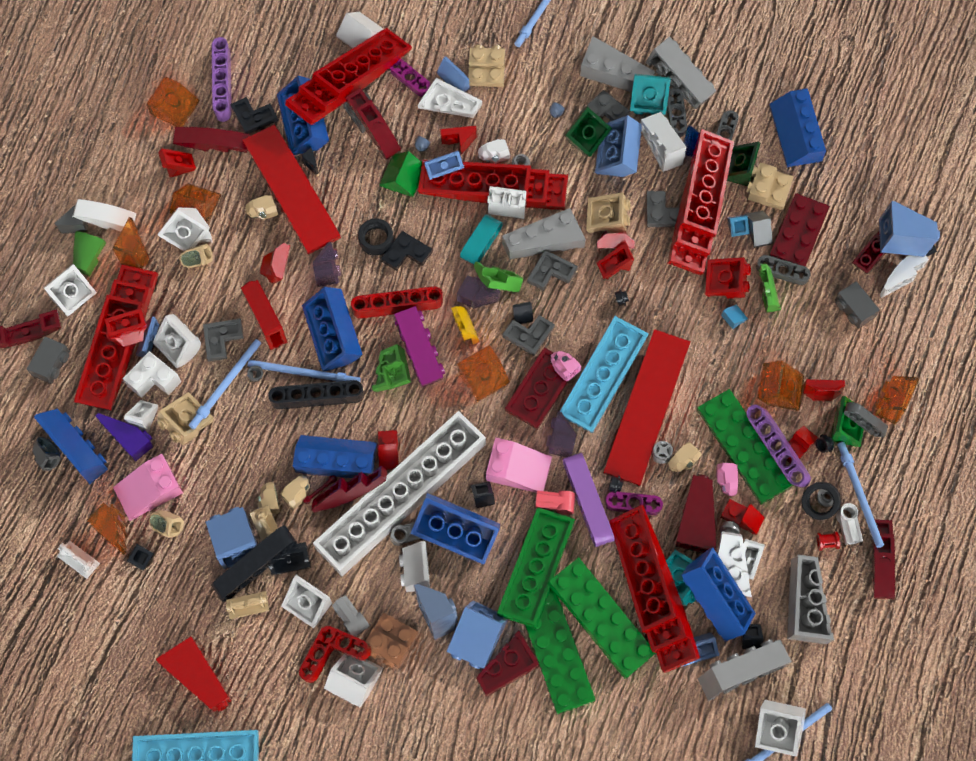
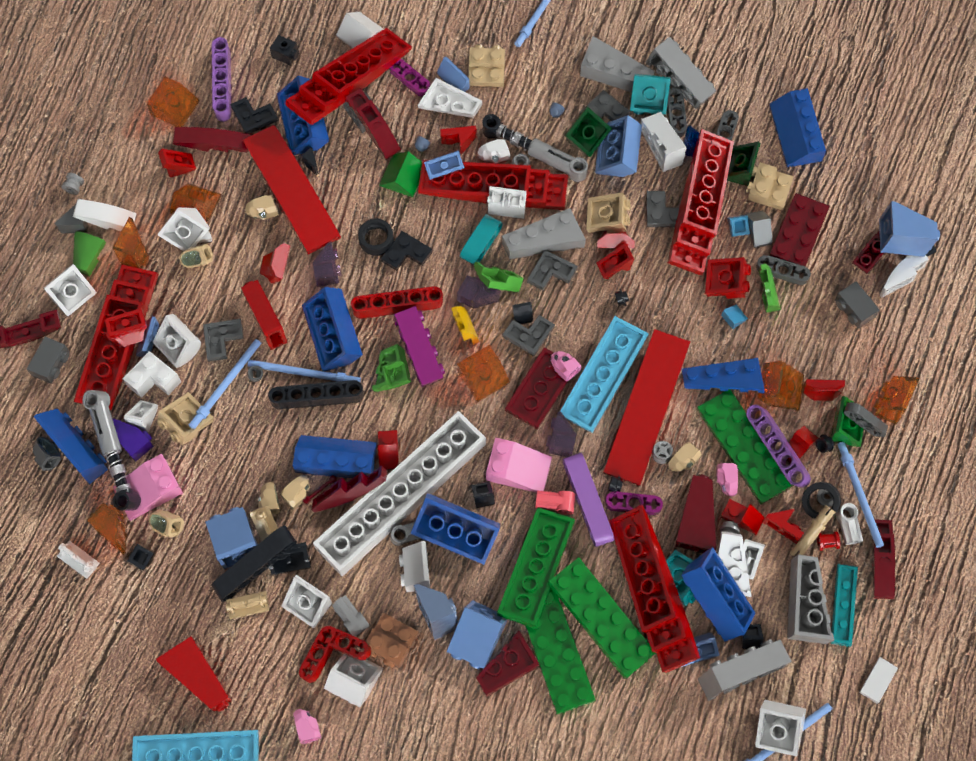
(72, 183): none -> light grey wheel
(98, 406): none -> piece
(284, 50): none -> black brick
(306, 726): none -> bright pink rock
(536, 148): none -> piece
(737, 375): none -> blue wing
(779, 523): none -> red slope
(813, 531): none -> tan pin
(844, 605): none -> teal tile
(878, 680): none -> white tile

